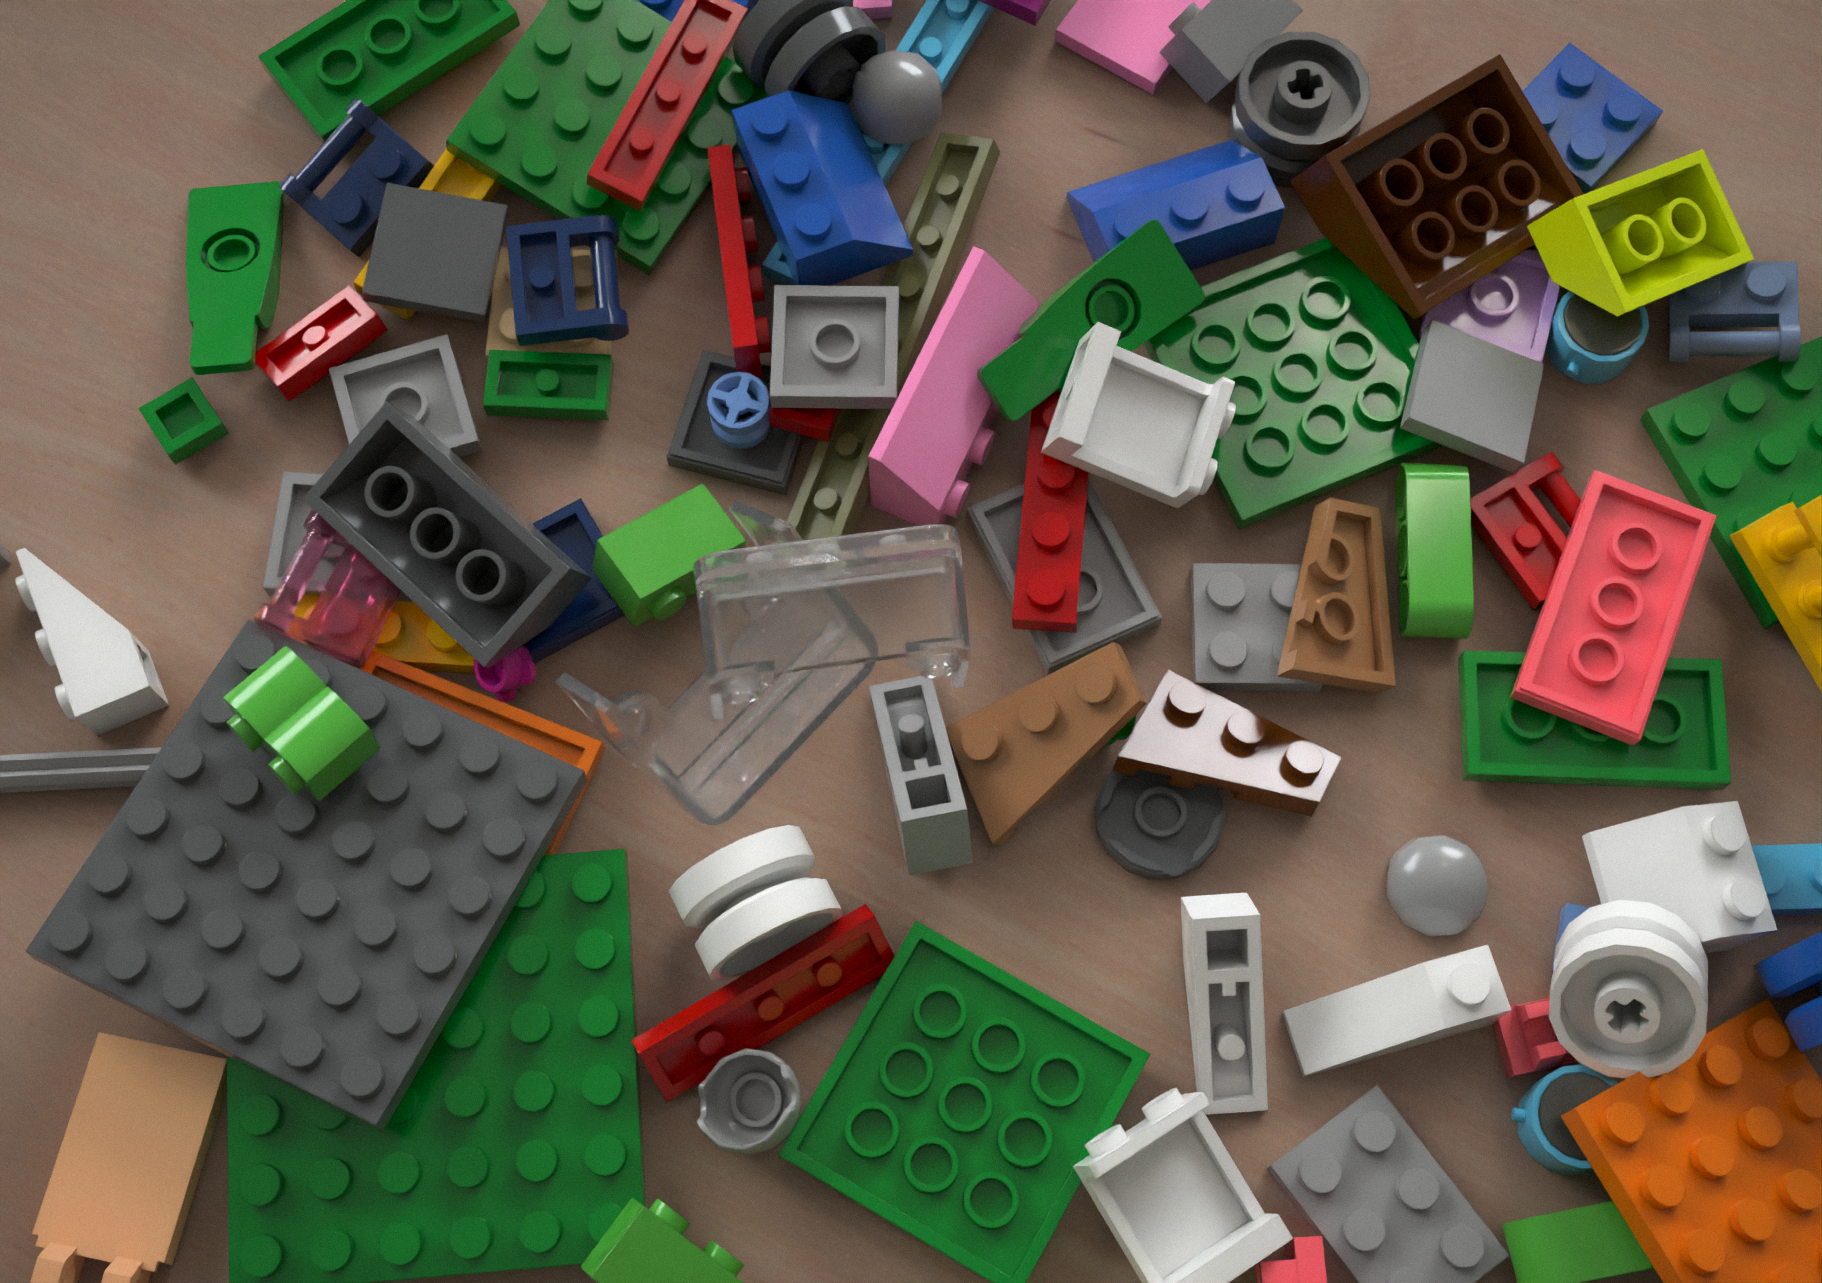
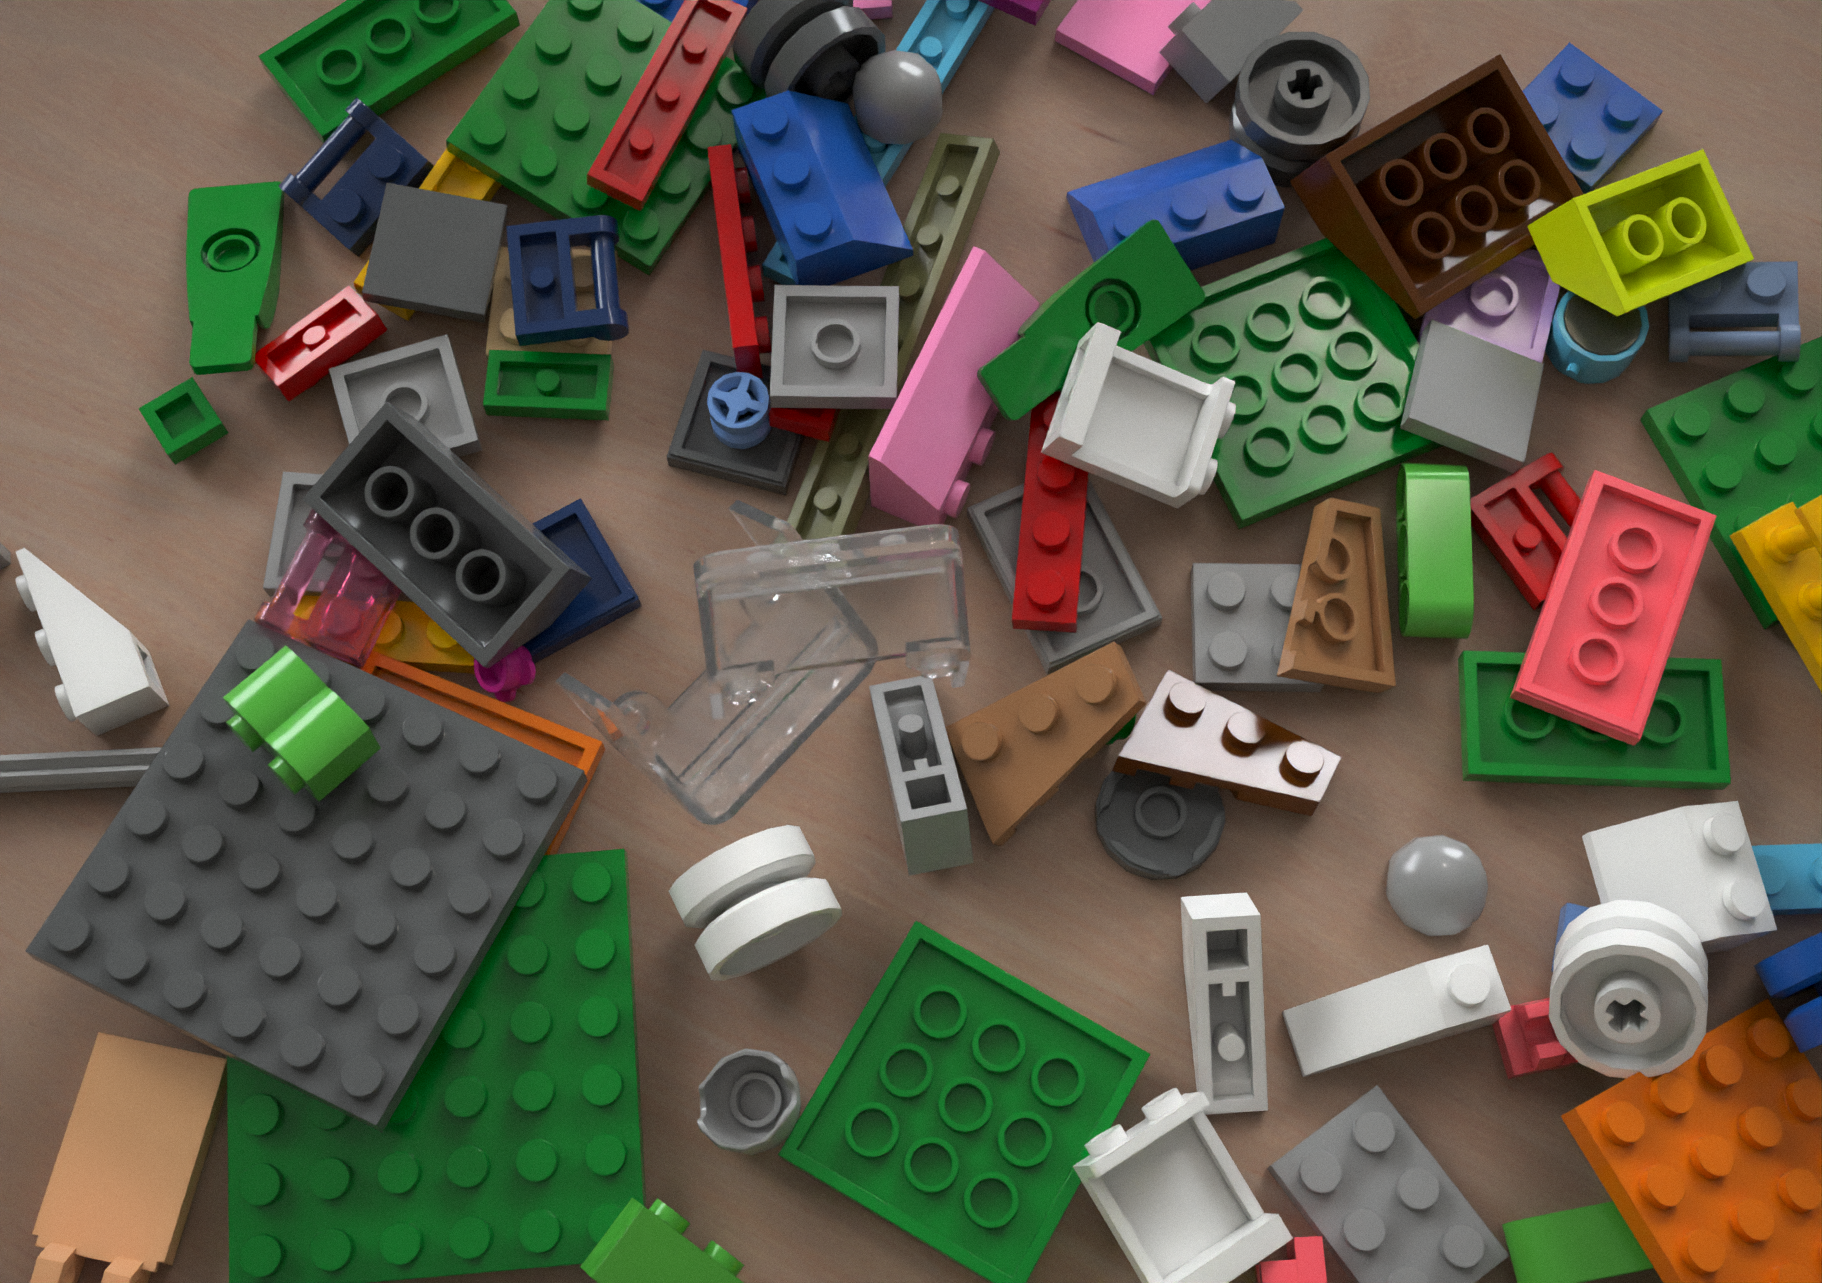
(652, 557): bright green brick -> none
(765, 1001): red plate -> none
(1540, 1118): piece -> none

